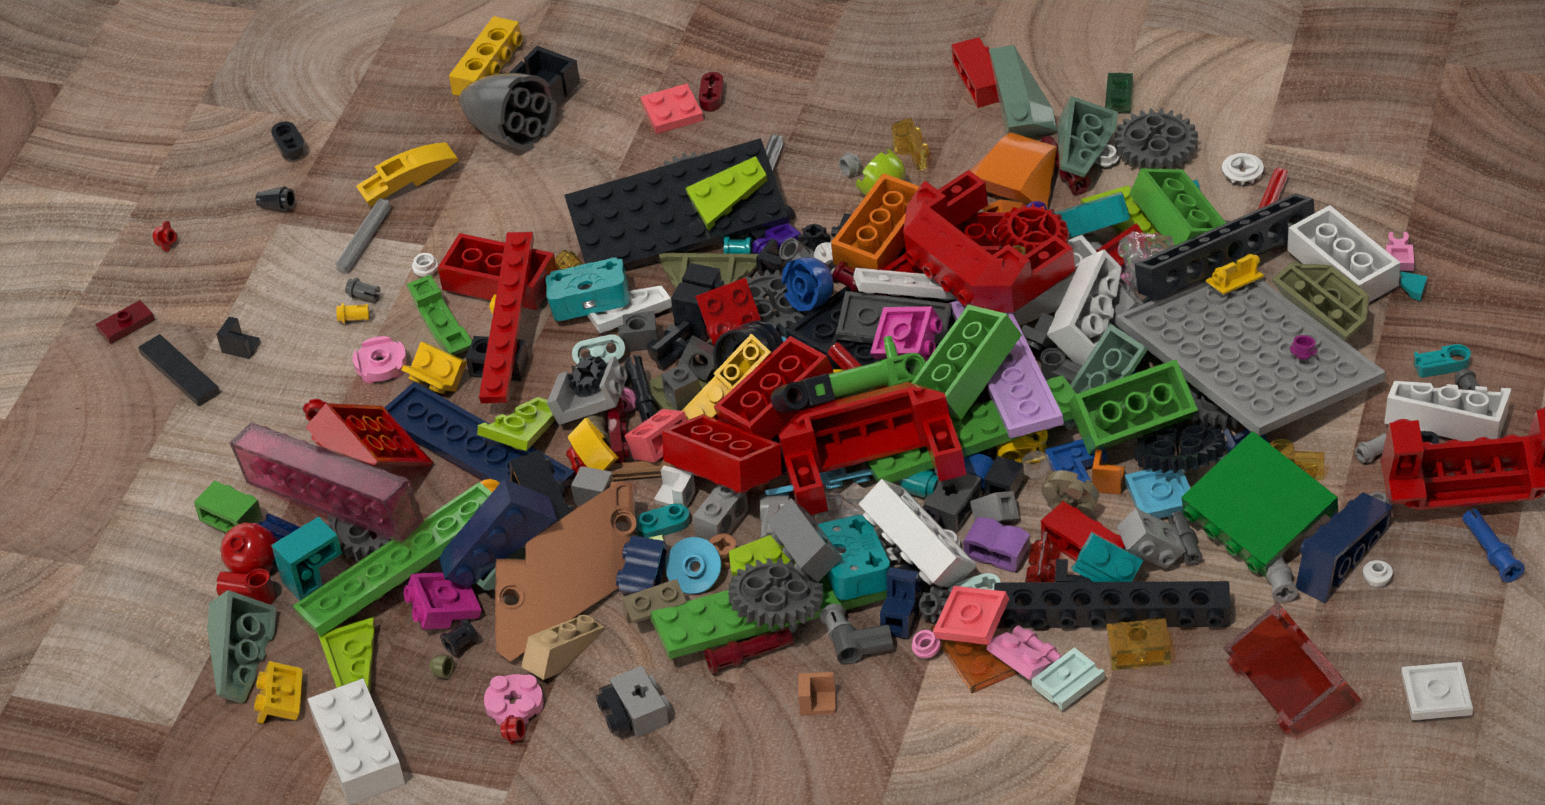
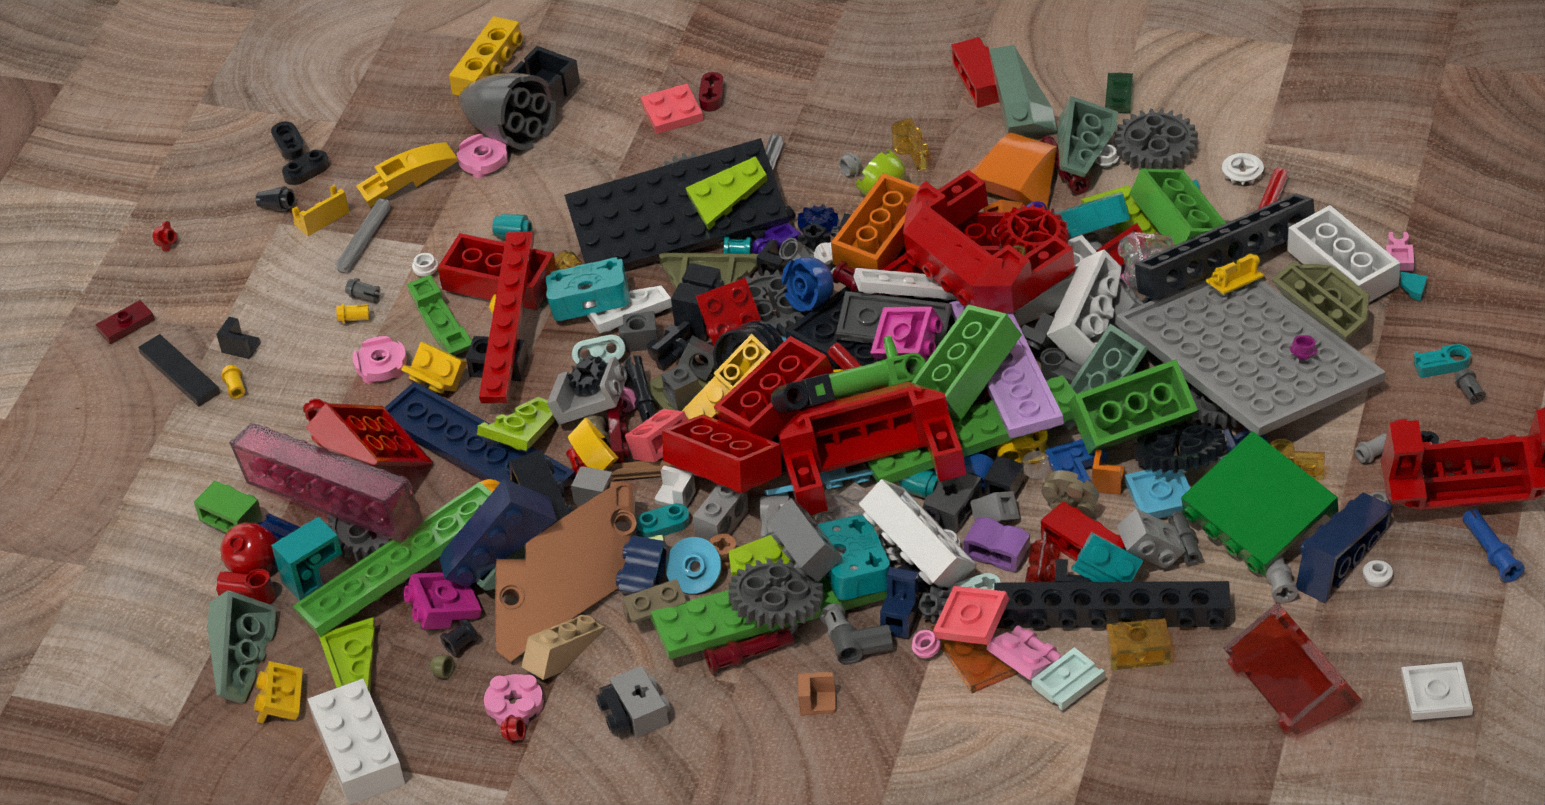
(232, 377): none -> yellow pin
(305, 167): none -> black plate
(322, 213): none -> yellow hinge
(493, 155): none -> bright pink plate
(510, 223): none -> teal brick
(829, 217): none -> clear blue gear
(1449, 410): white wedge -> none

